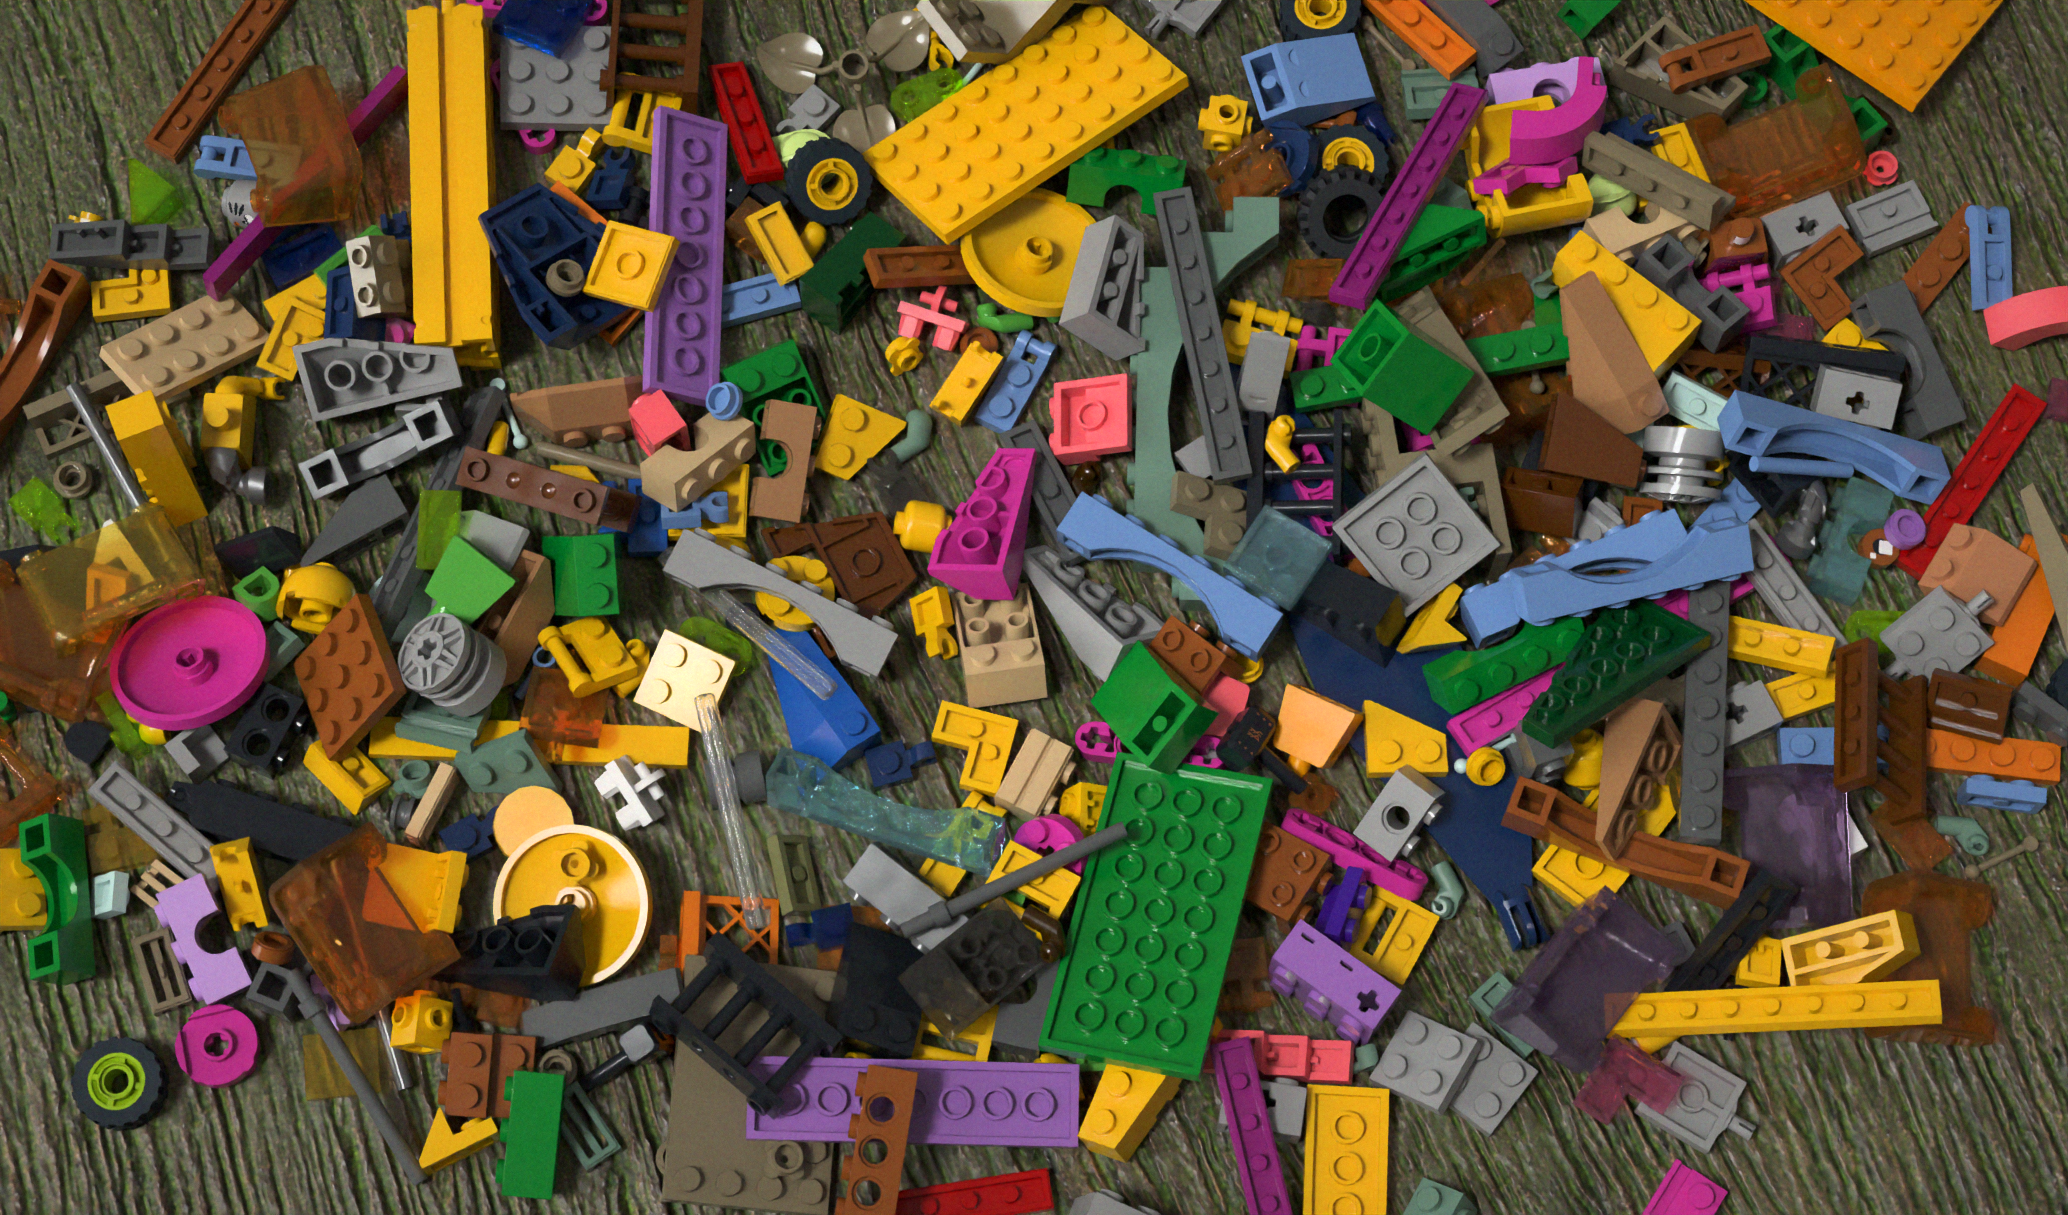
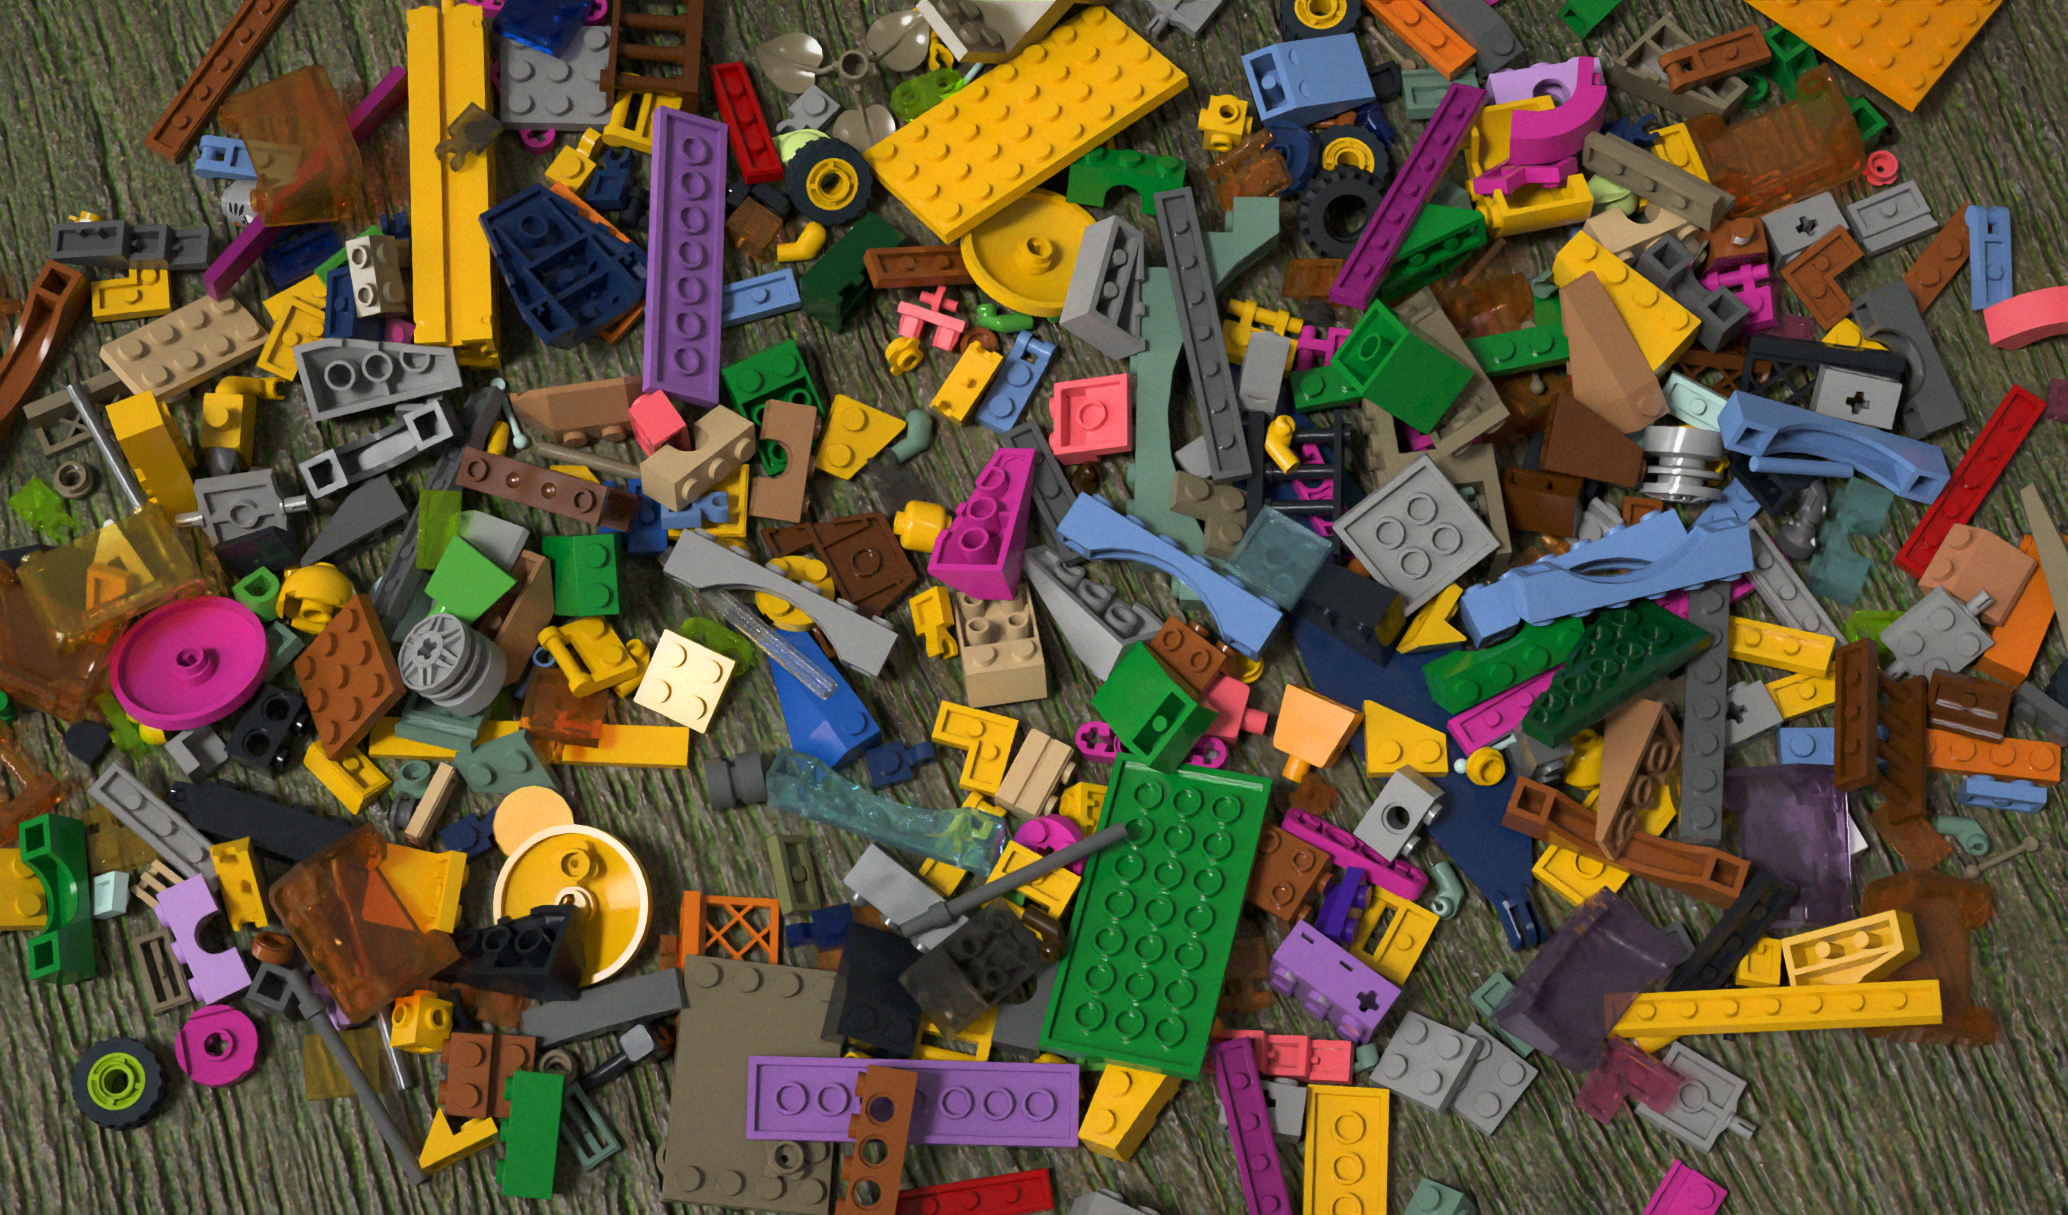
(150, 196): clear neon green slope -> none
(240, 505): none -> light grey plate
(469, 132): none -> clear smoke plate
(567, 270): dark tan plate -> none
(630, 266): yellow plate -> none
(637, 787): white hips -> none
(724, 400): medium blue plate -> none
(730, 811): clear axle -> none
(753, 985): black fence -> none
(779, 243): yellow tile -> none
(1246, 743): black piece -> none
(1385, 81): none -> black tile
(1877, 548): dark orange tile -> none
(1904, 529): medium lavender tile -> none

